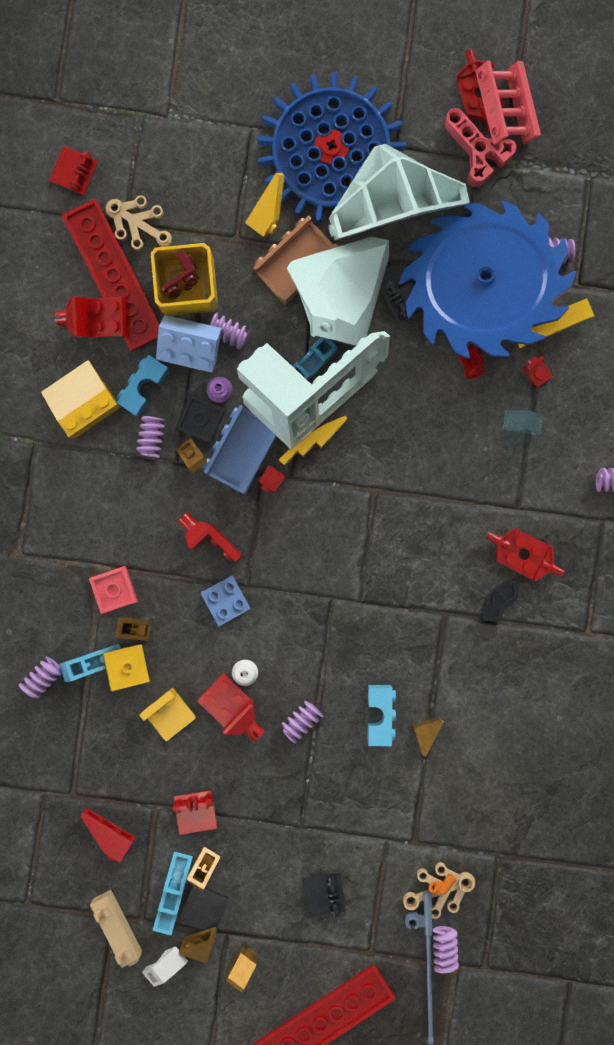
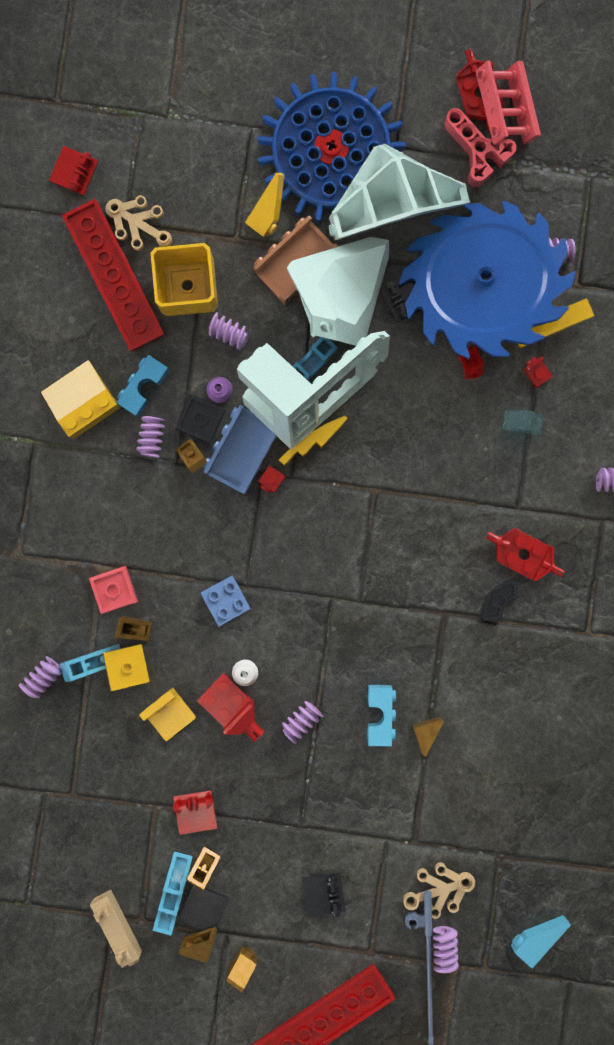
(95, 317): red plate -> none
(109, 837): red slope -> none
(165, 967): white slope -> none
(186, 279): dark red bracket -> none
(188, 343): light blue piece -> none
(199, 531): red plate -> none
(442, 887): orange arm -> none
(536, 941): none -> medium azure slope

